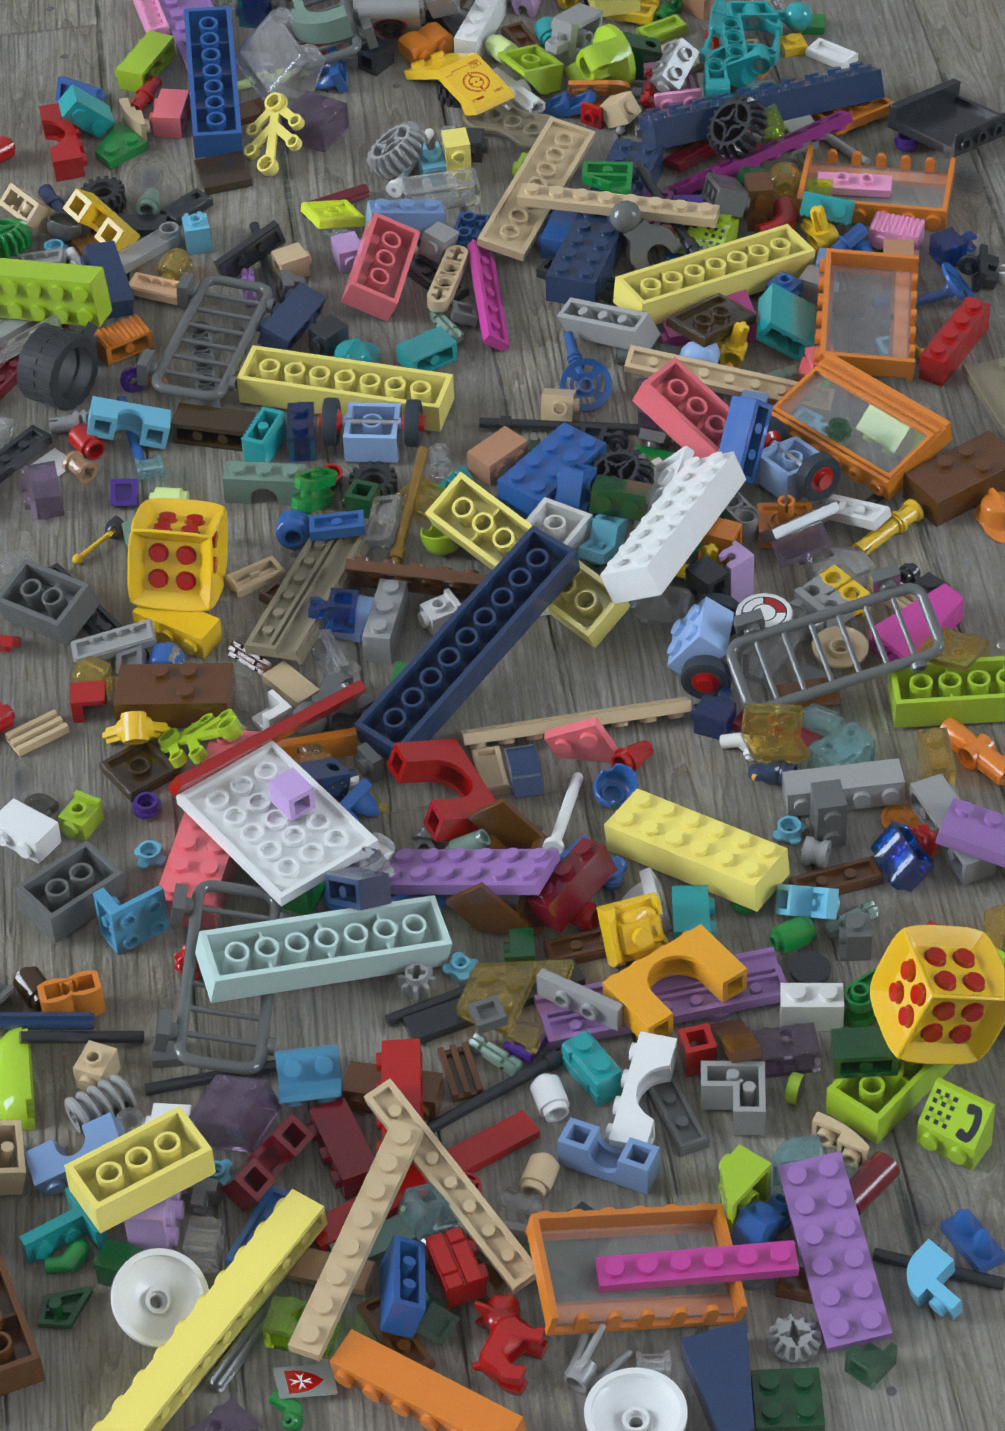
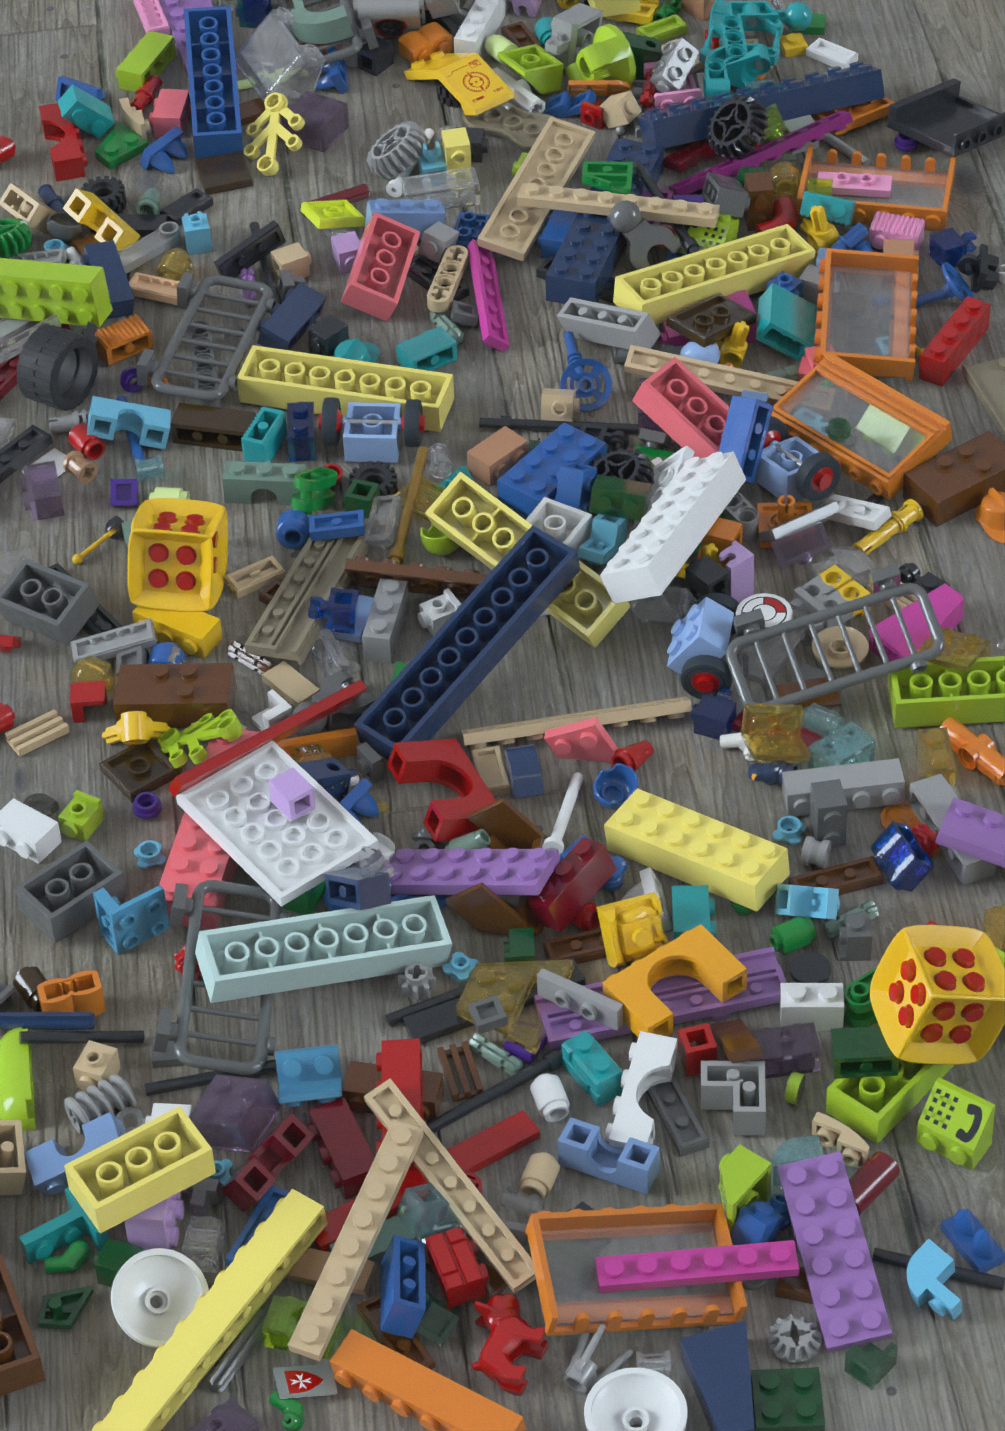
(157, 152): none -> blue tile

